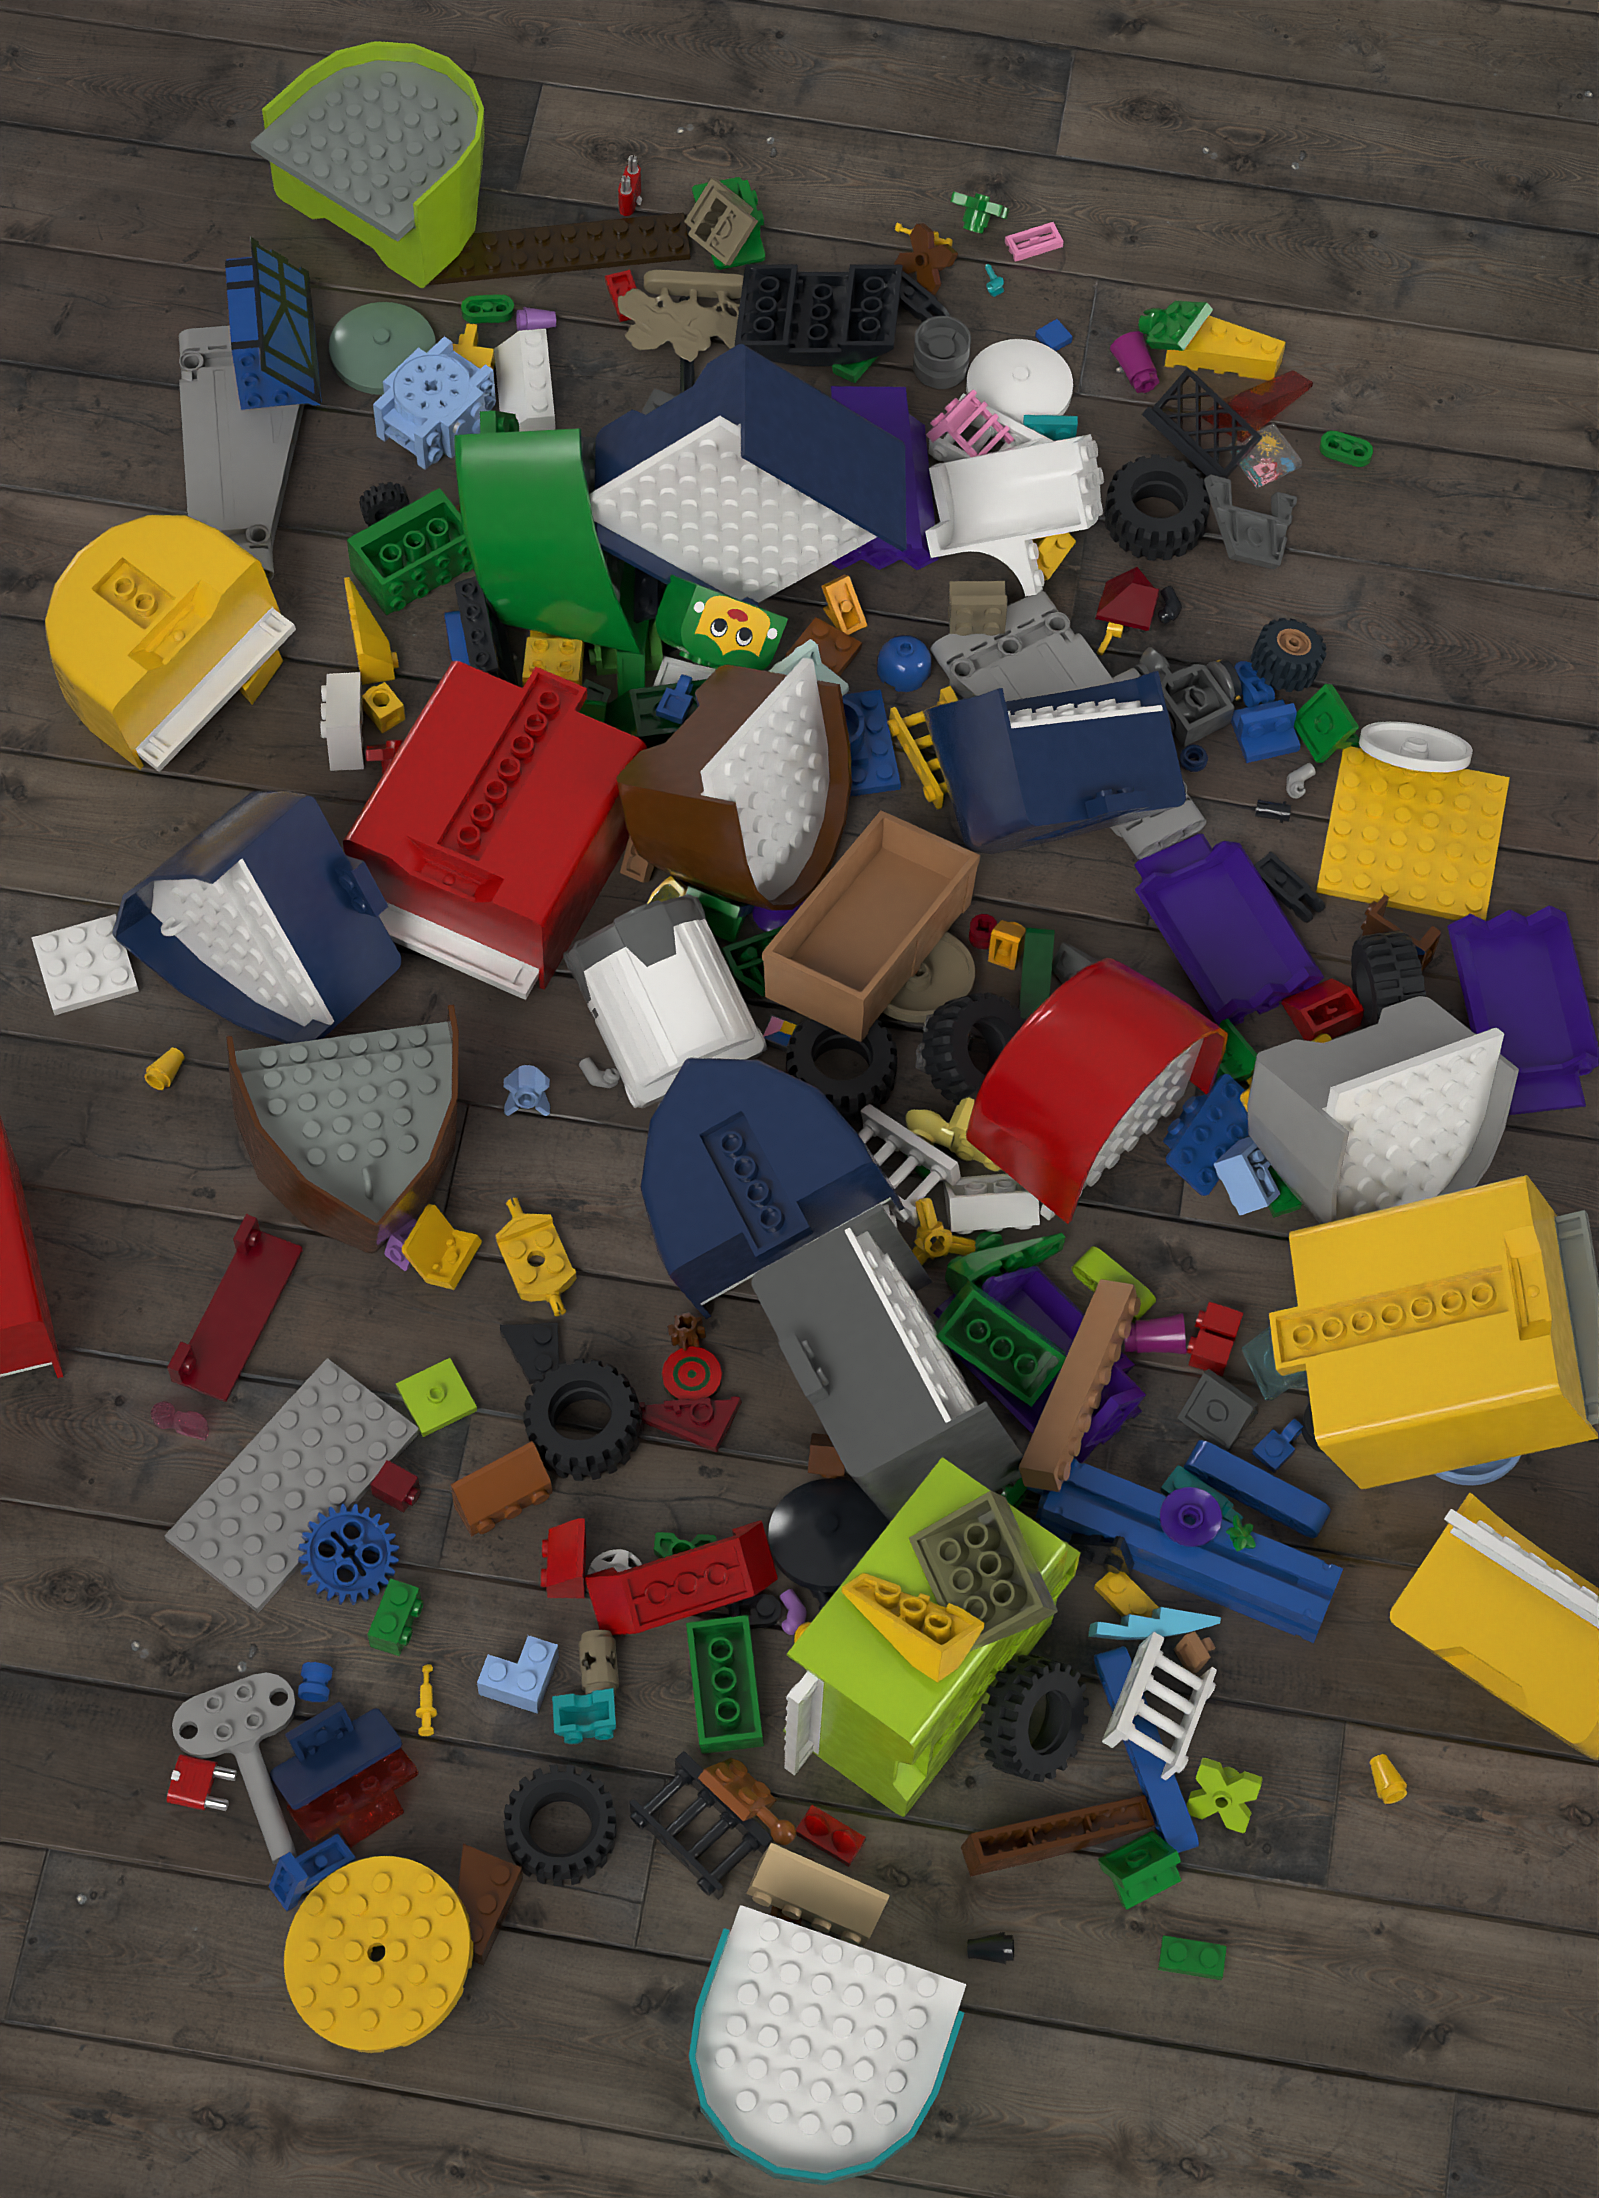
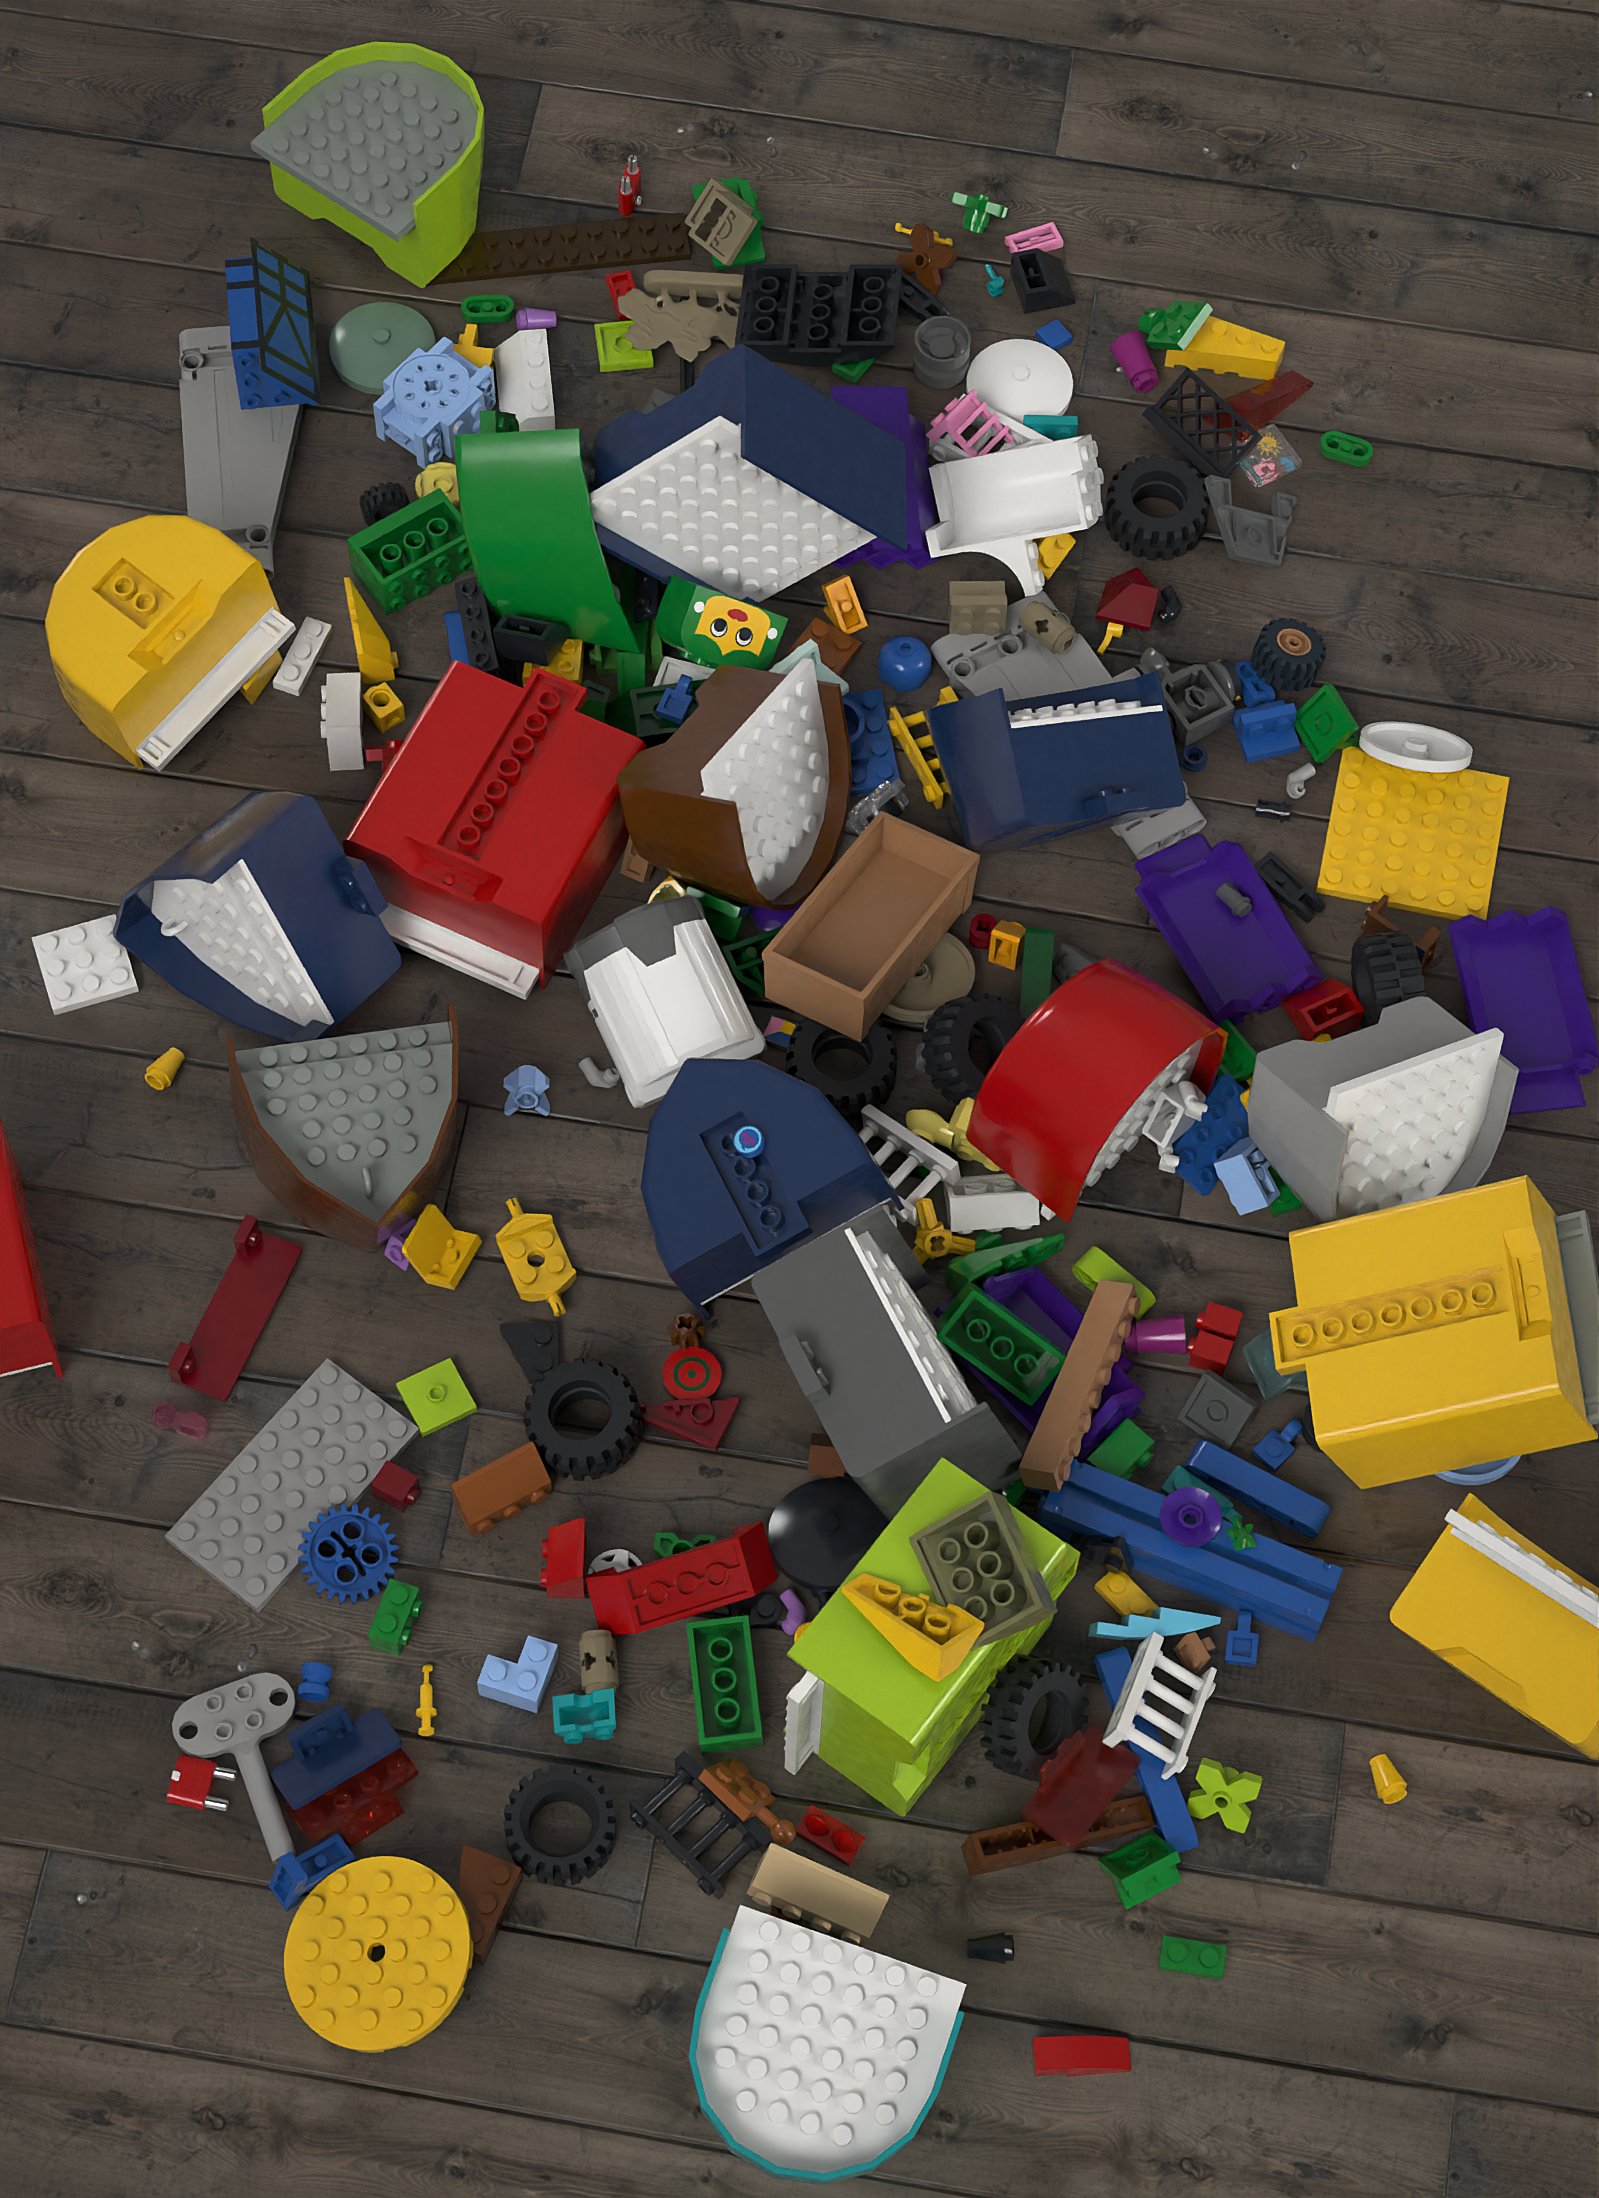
(302, 656): none -> white plate
(436, 476): none -> light yellow tile
(529, 639): none -> black slope
(616, 351): none -> lime plate
(749, 1141): none -> blue tile
(886, 798): none -> clear piece
(1040, 280): none -> black slope
(1048, 628): none -> dark tan piece
(1079, 1785): none -> clear red bracket
(1080, 2055): none -> red slope
(1123, 1451): none -> green brick
(1172, 1117): none -> white torso
(1239, 904): none -> dark grey pin
(1241, 1644): none -> blue plate

